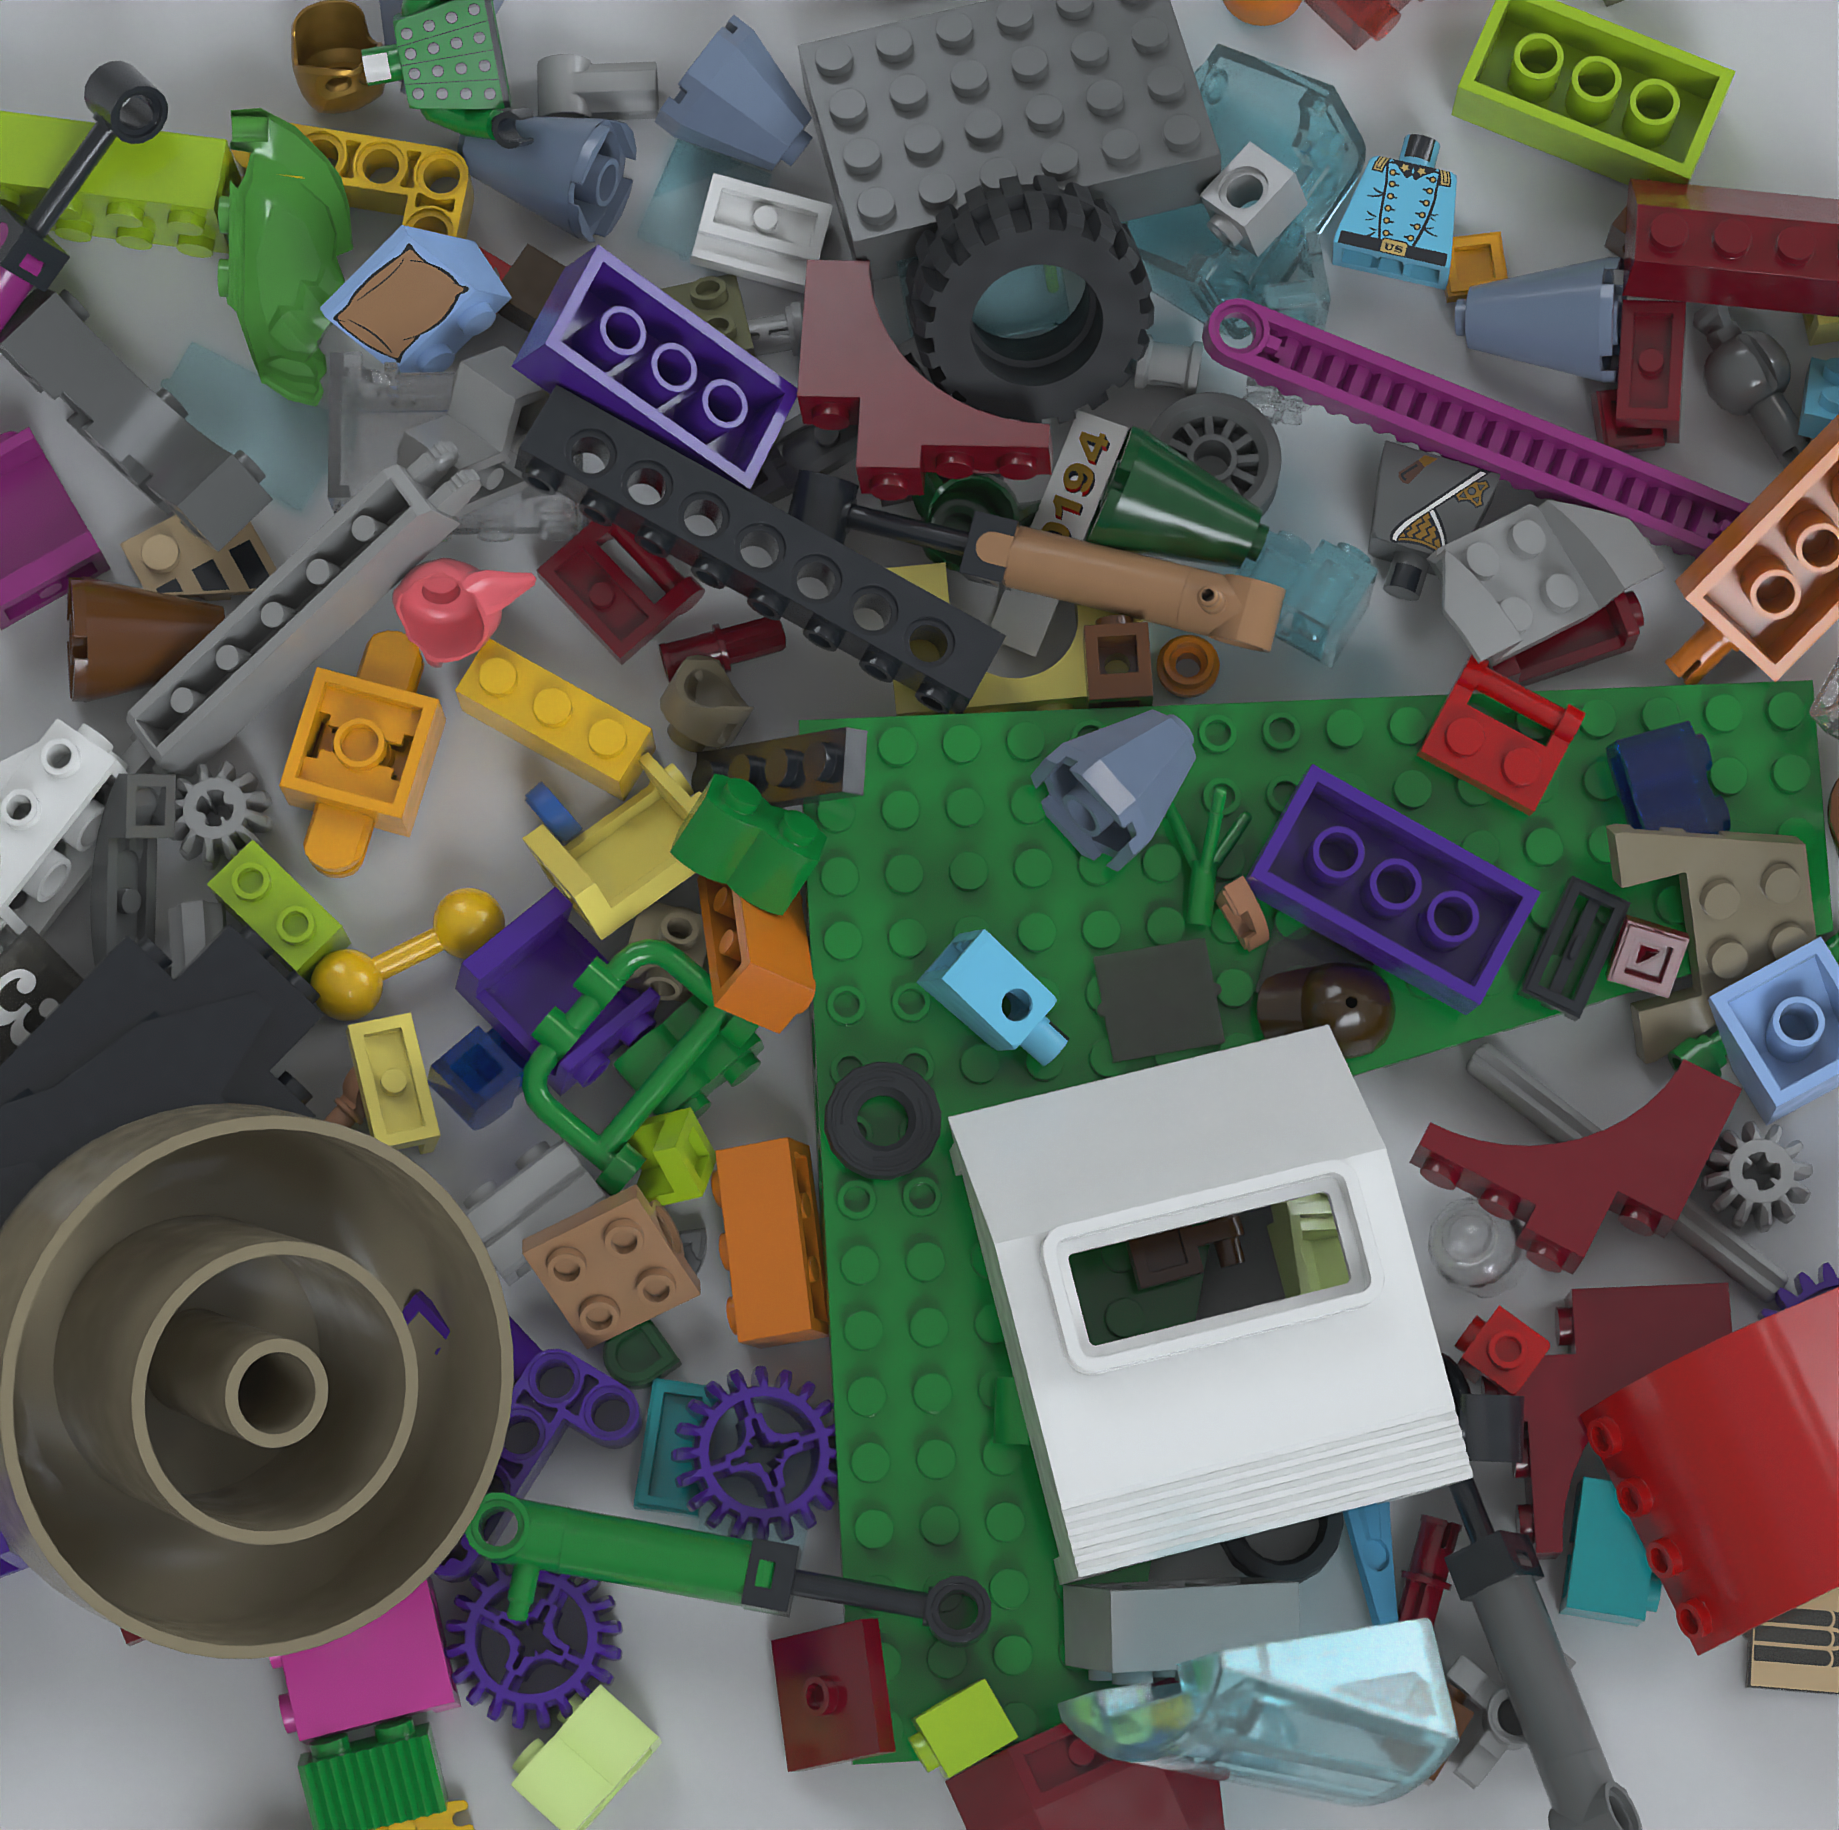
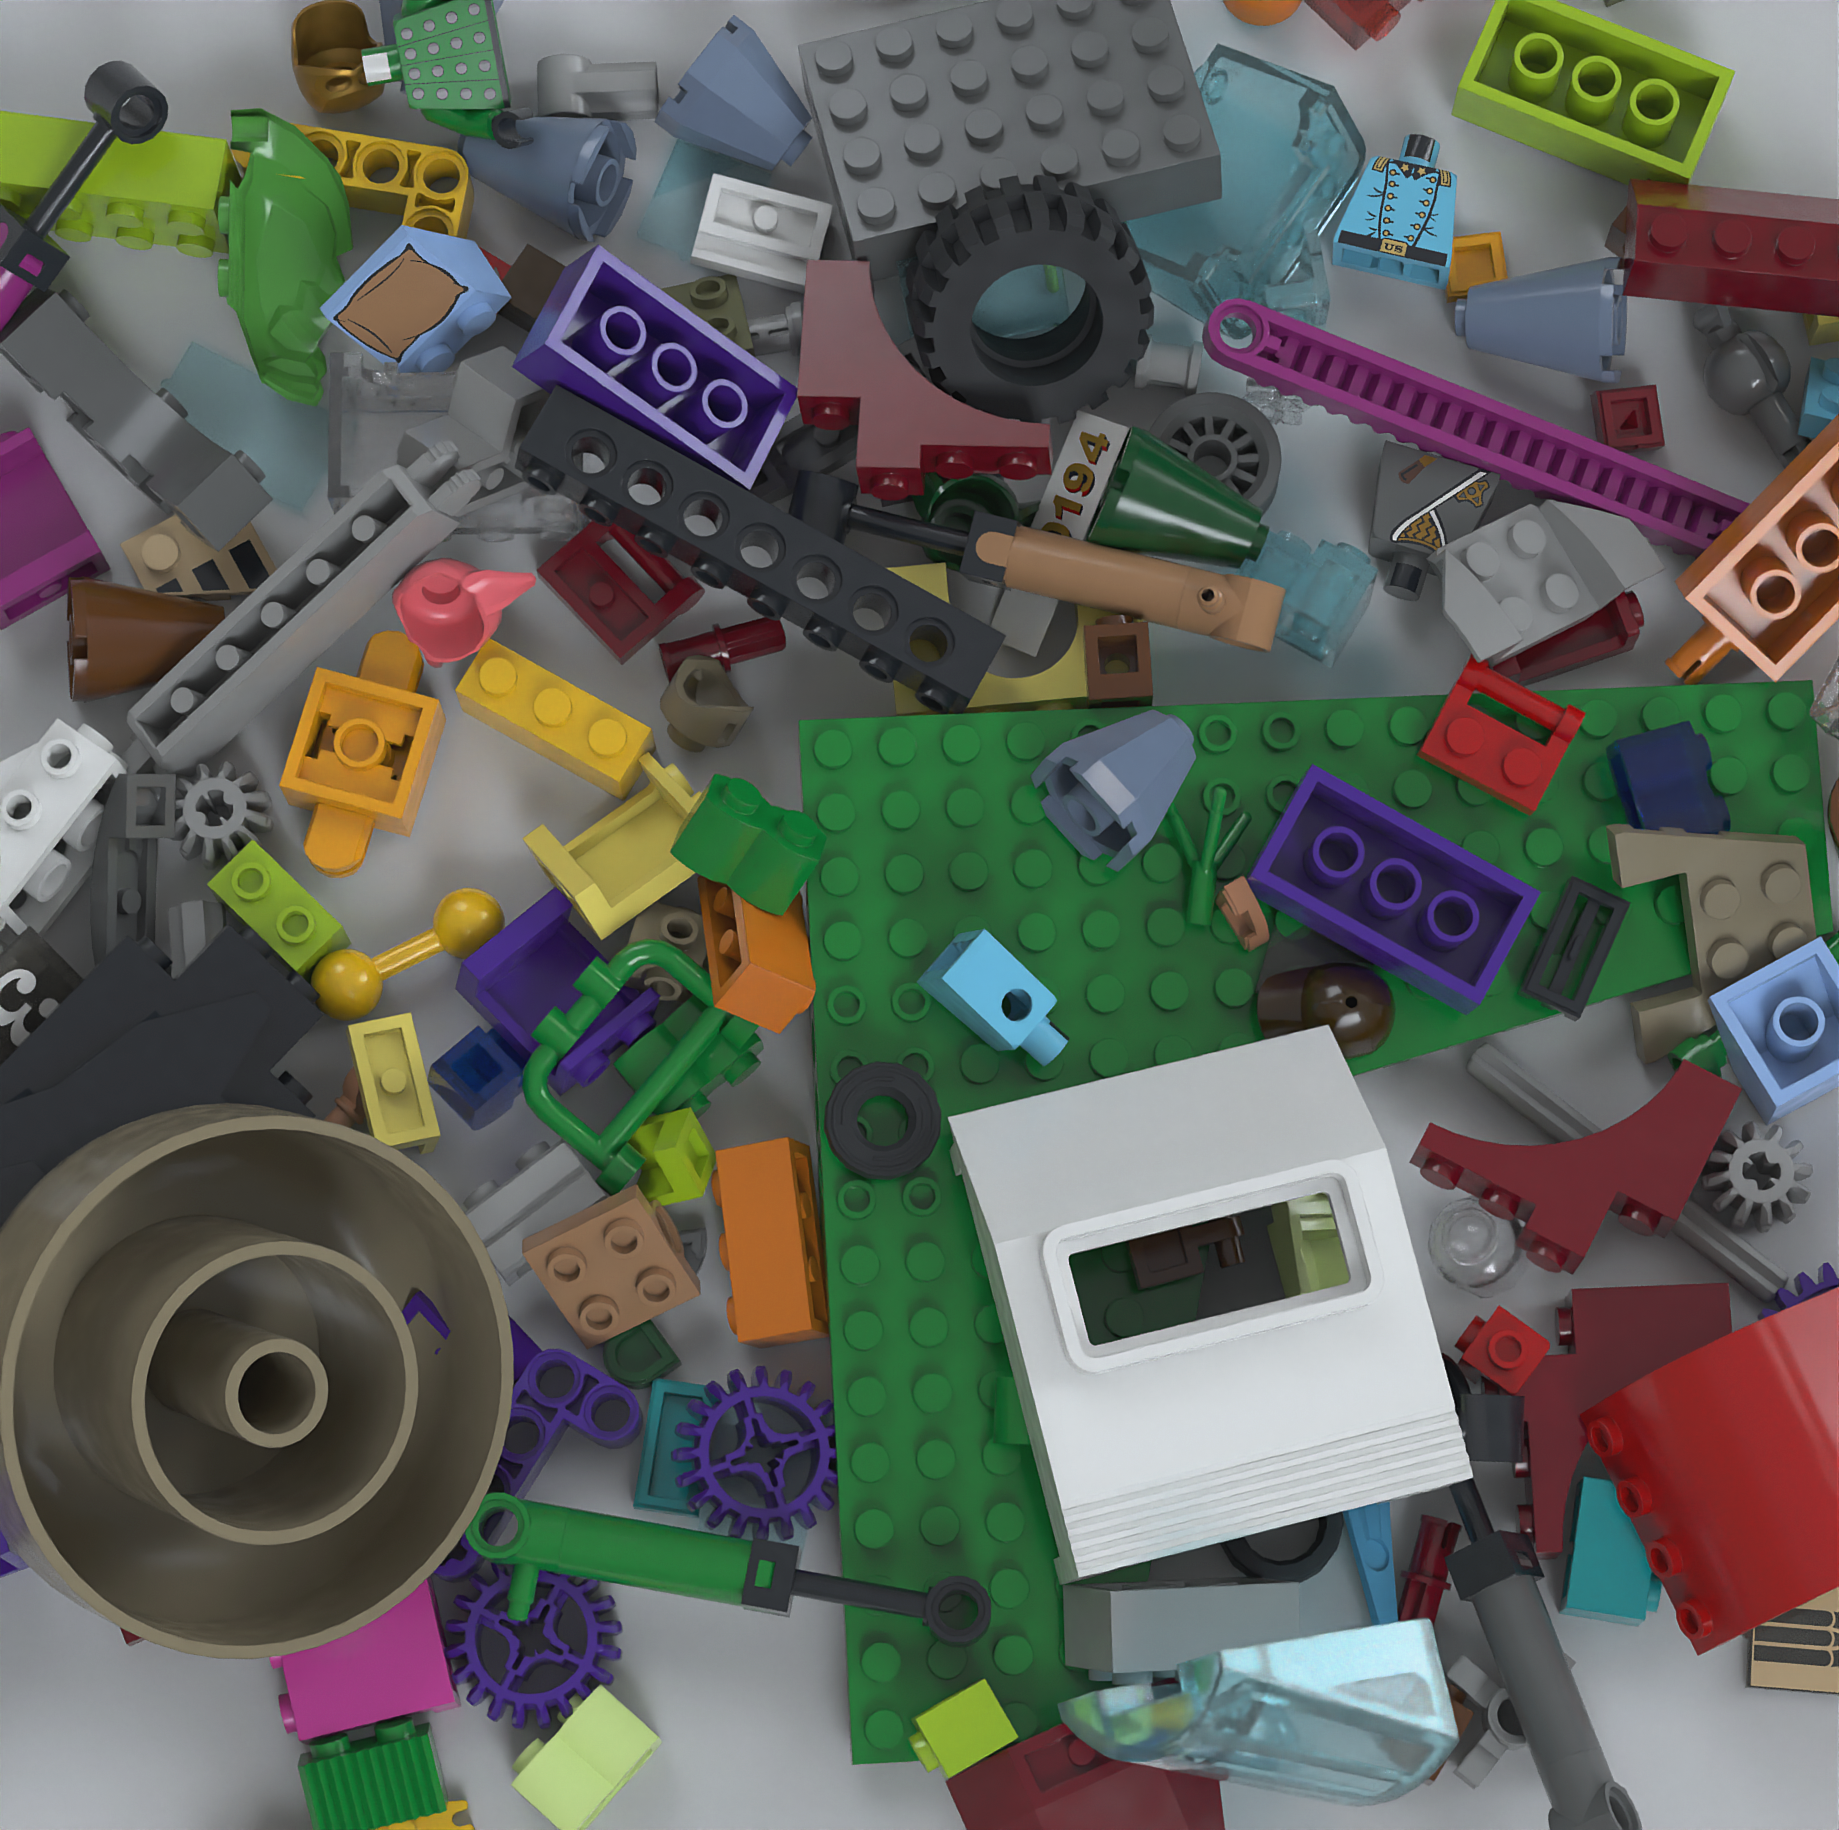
(552, 813): blue tile -> none
(793, 768): black plate -> none
(833, 1695): dark red plate -> none
(1158, 1000): clear smoke piece -> none
(1191, 648): orange plate -> none
(1250, 178): light grey brick -> none
(1647, 956): tile -> none
(1651, 366): dark red panel -> none

